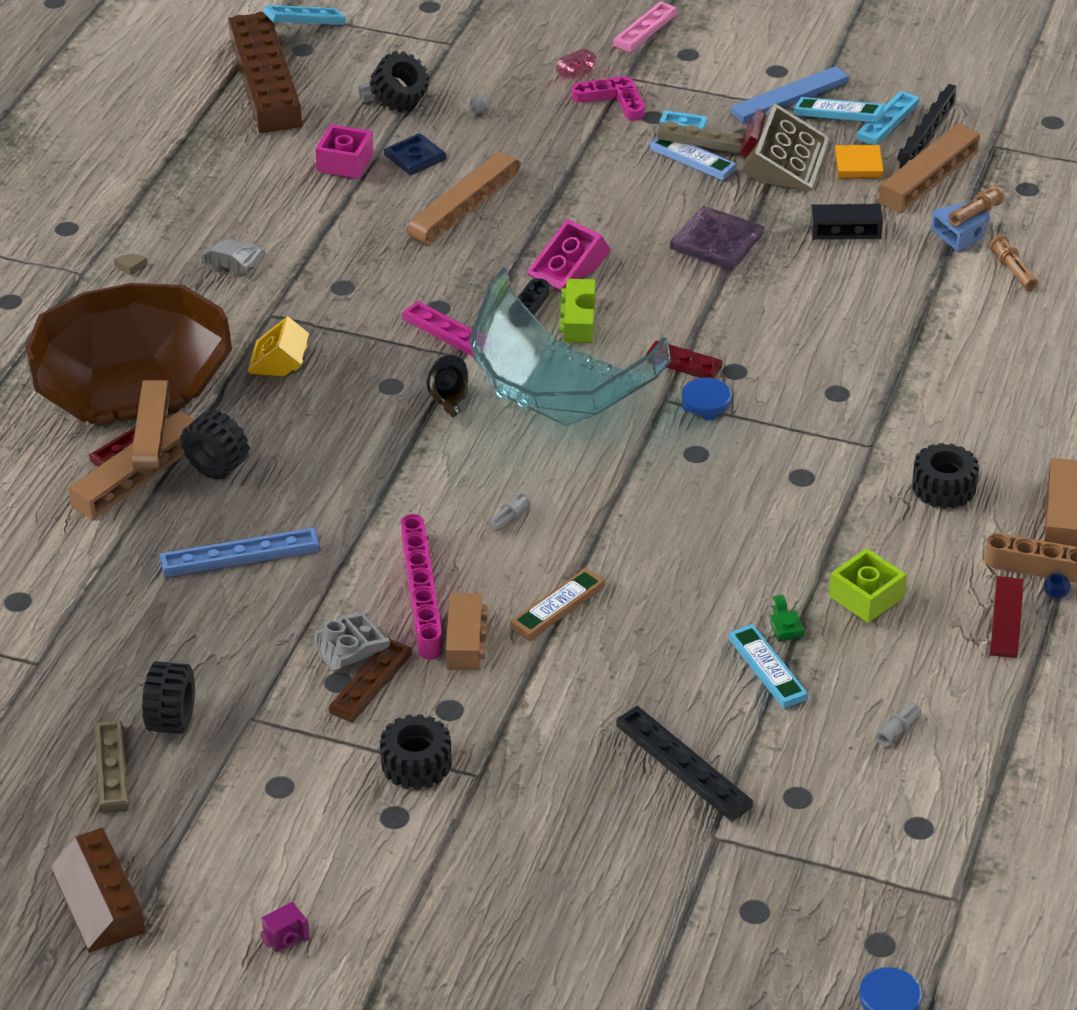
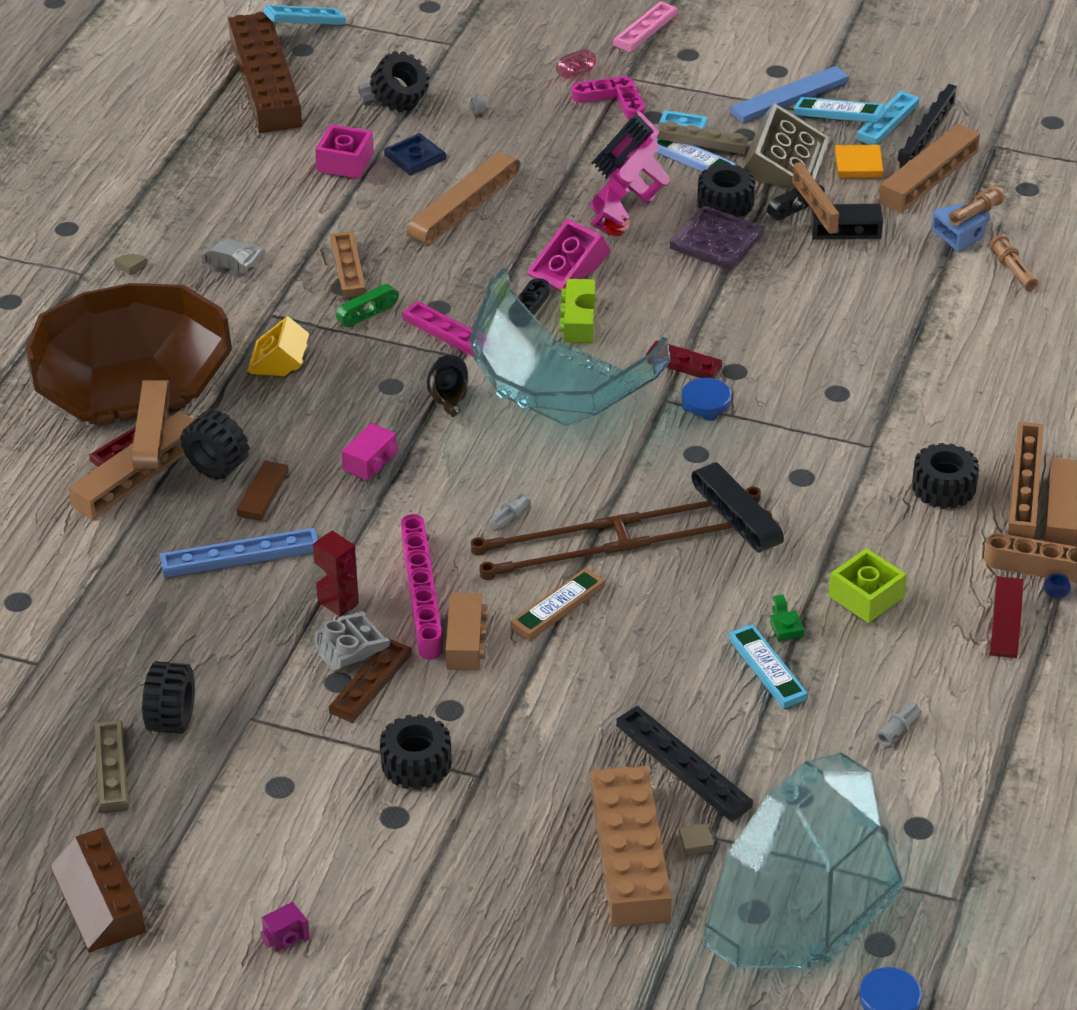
(262, 490): none -> reddish brown tile
(340, 586): none -> dark red arch
(347, 264): none -> medium nougat plate
(353, 310): none -> green beam
(369, 451): none -> dark pink brick
(489, 570): none -> reddish brown bar
(622, 162): none -> dark pink container
(630, 846): none -> medium nougat brick
(696, 839): none -> dark tan tile
(727, 189): none -> black tyre
(737, 507): none -> black beam
(752, 133): dark red tile -> none
(783, 206): none -> black beam
(806, 870): none -> clear light blue windscreen
(815, 198): none -> medium nougat tile
(1025, 480): none -> medium nougat brick

